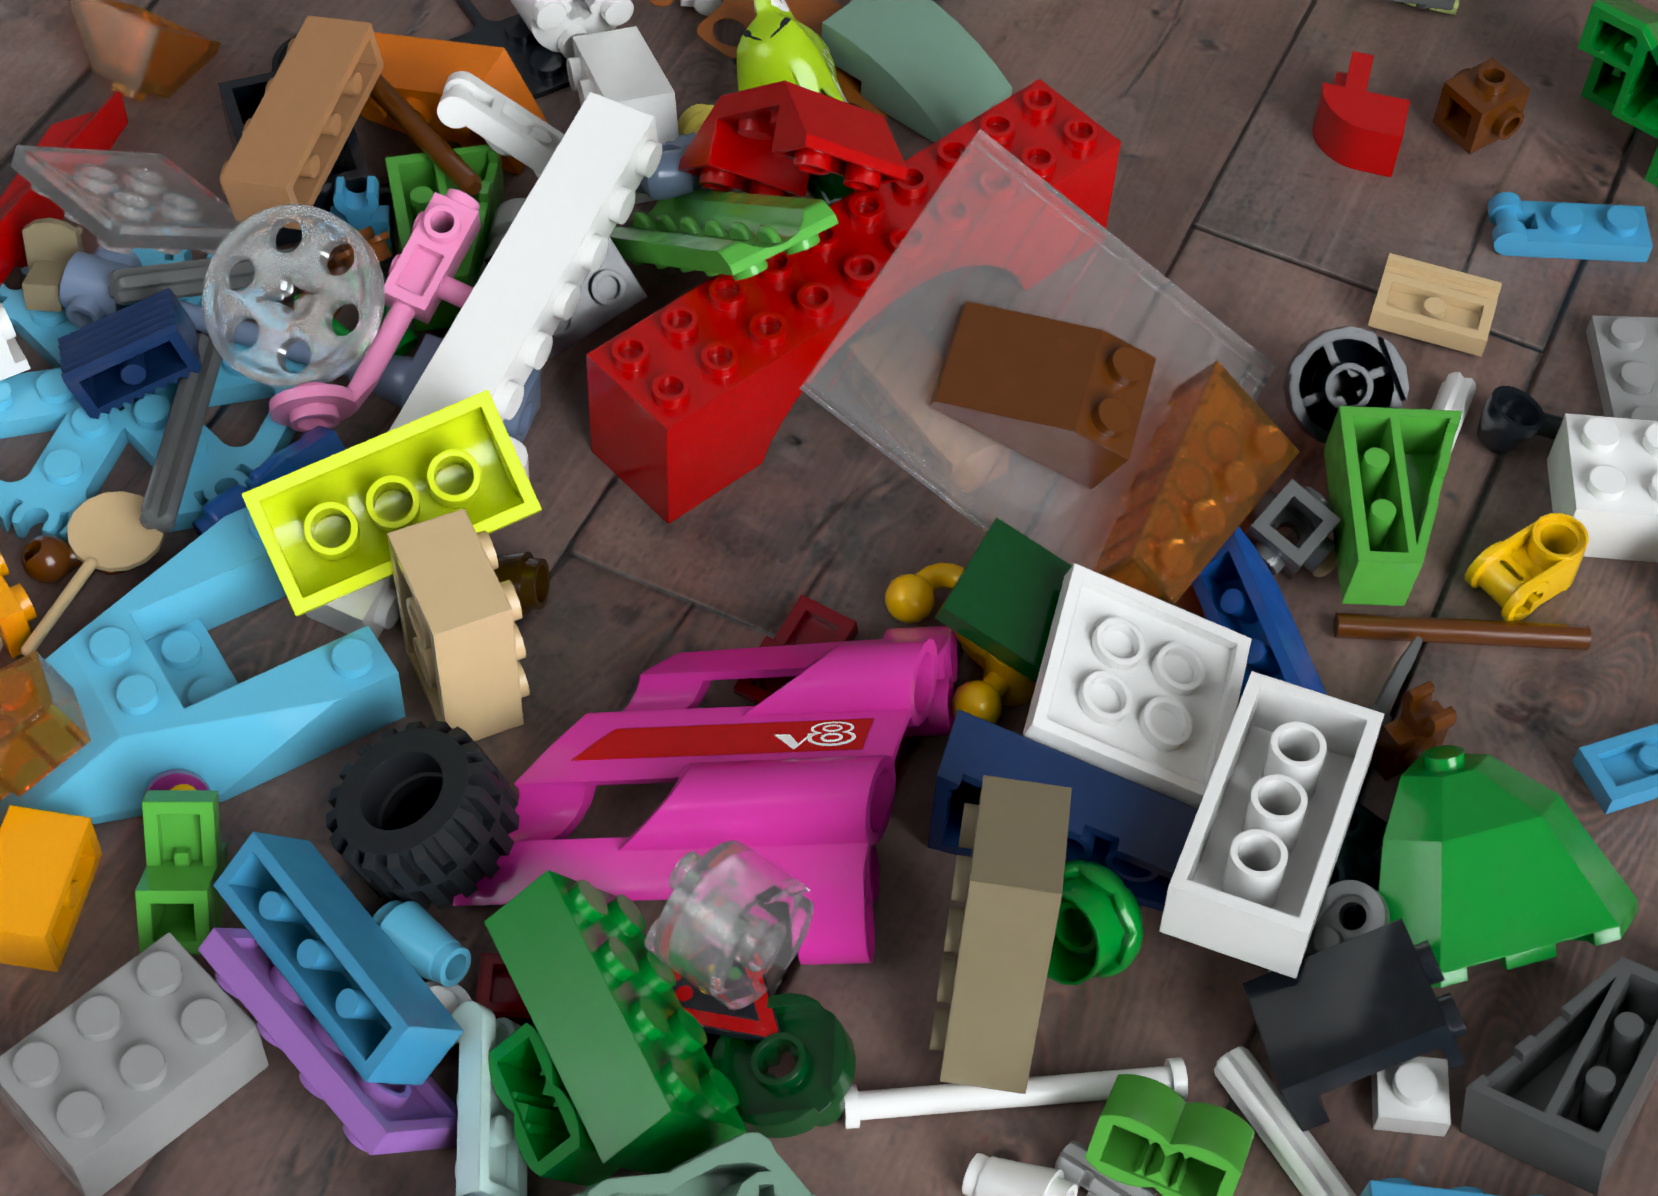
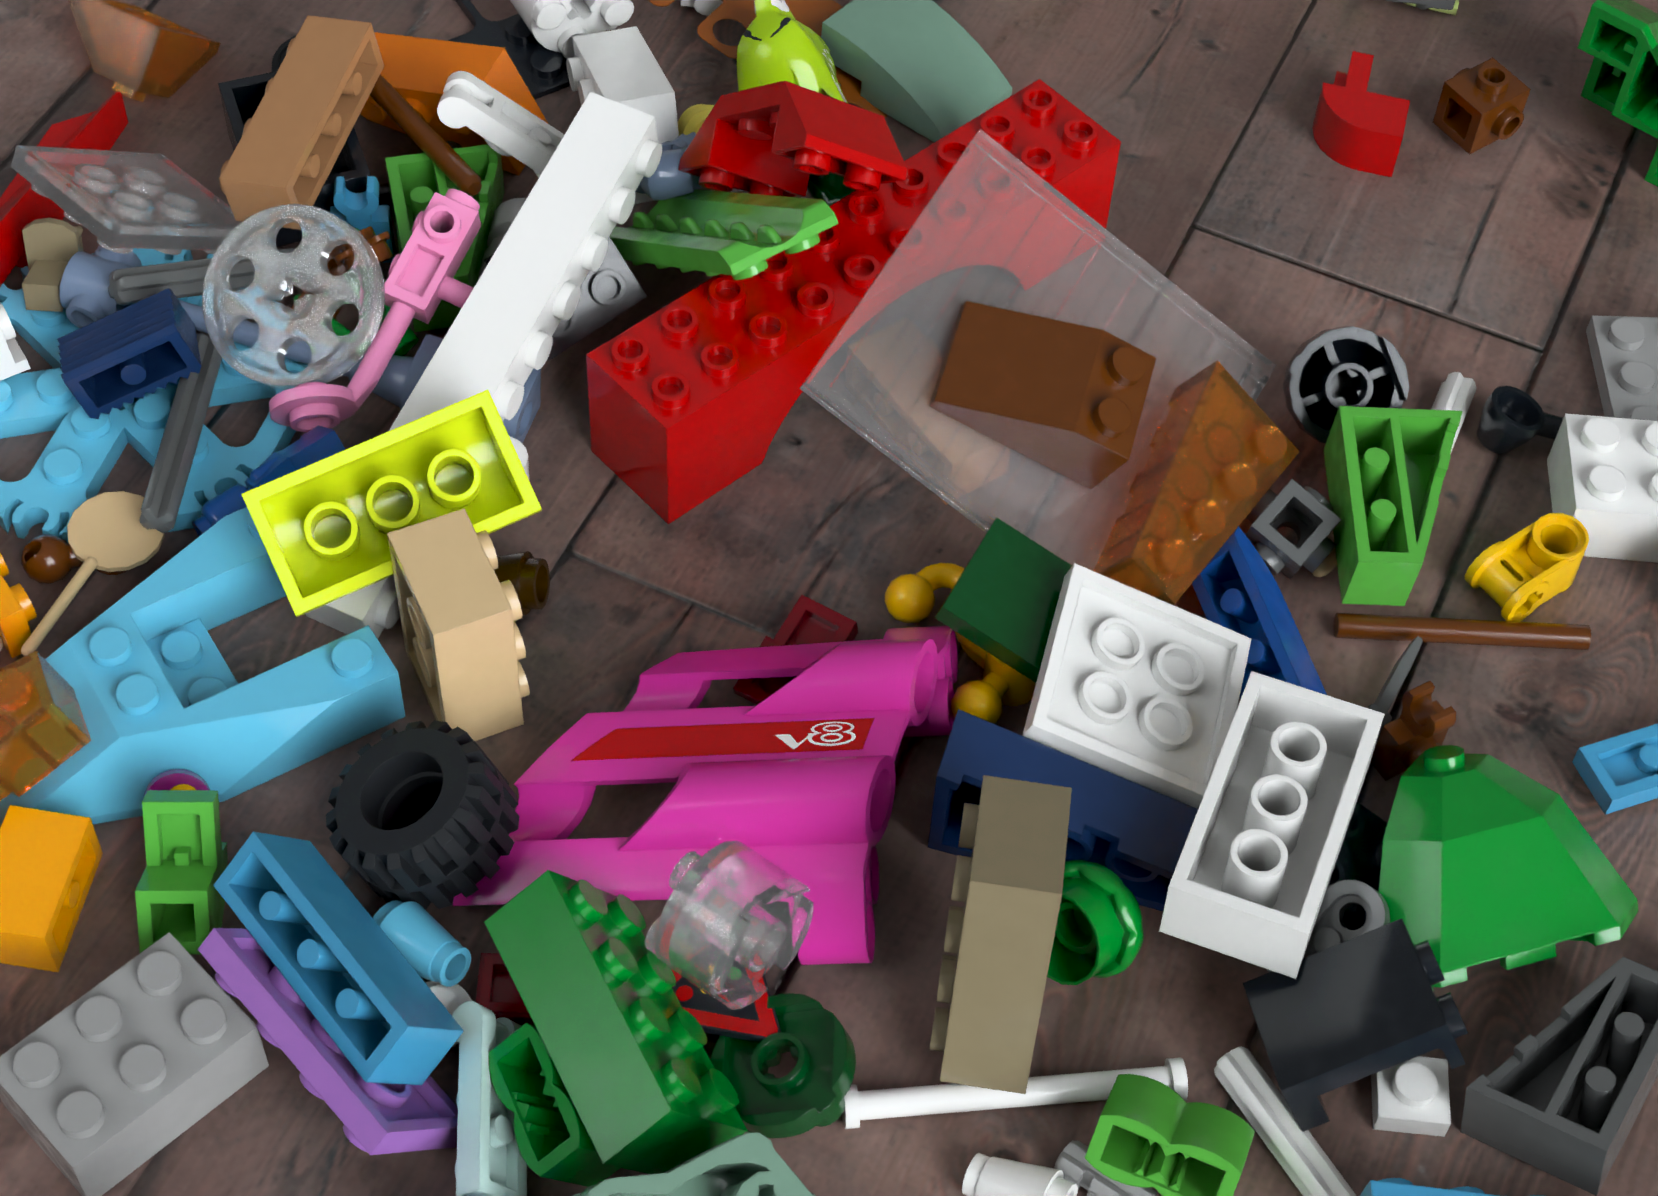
(1435, 304): tan plate -> none
(1568, 230): dark azure plate -> none

